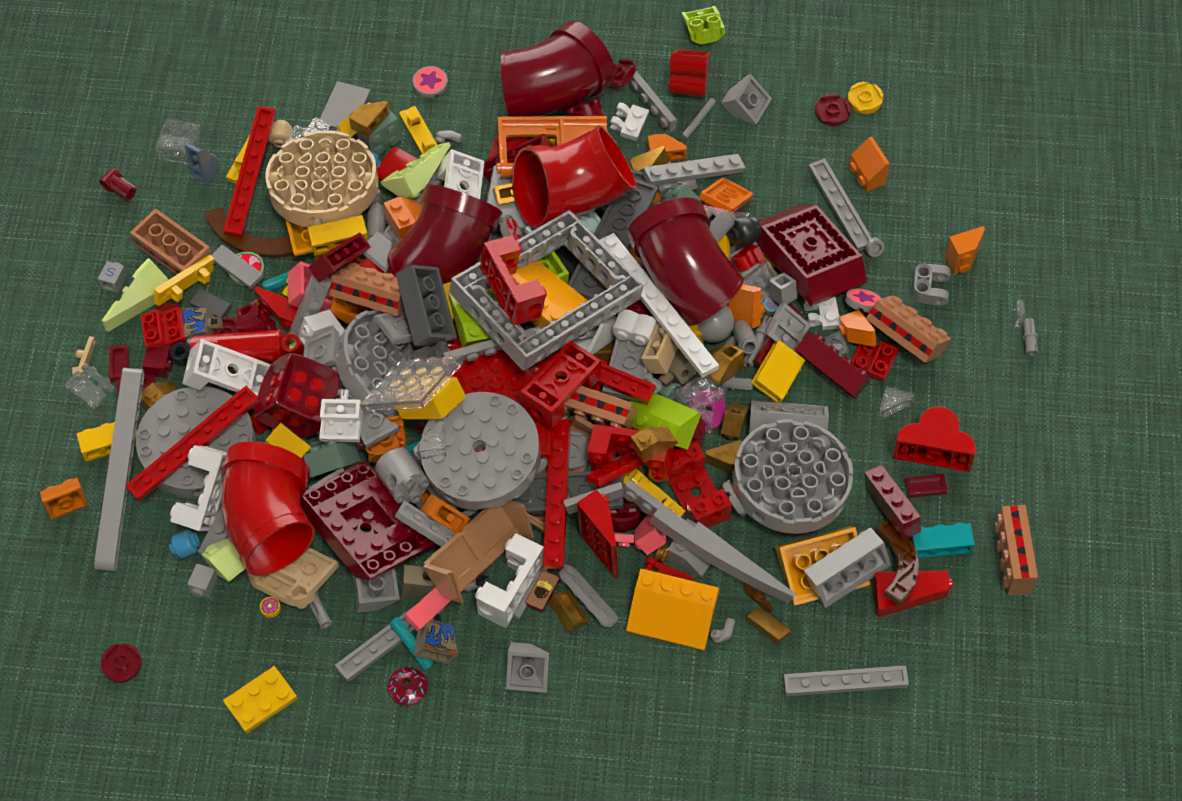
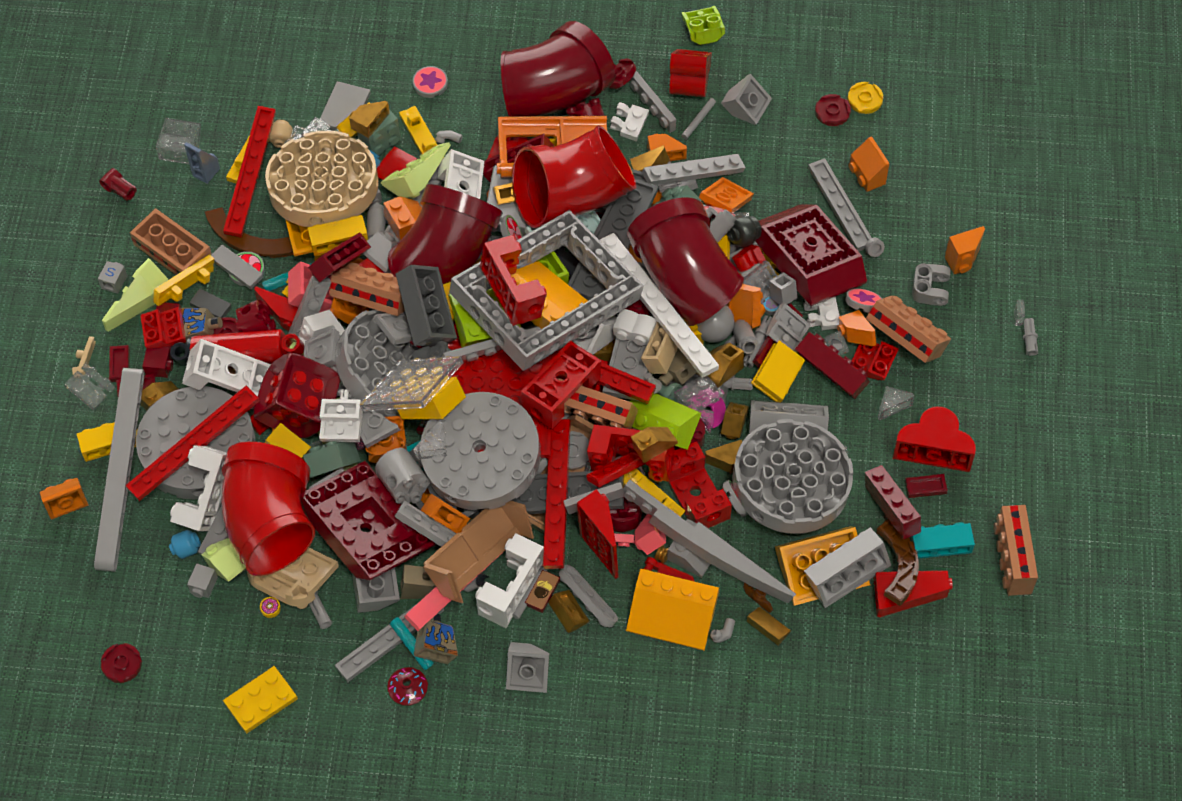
(846, 680): light grey plate -> none

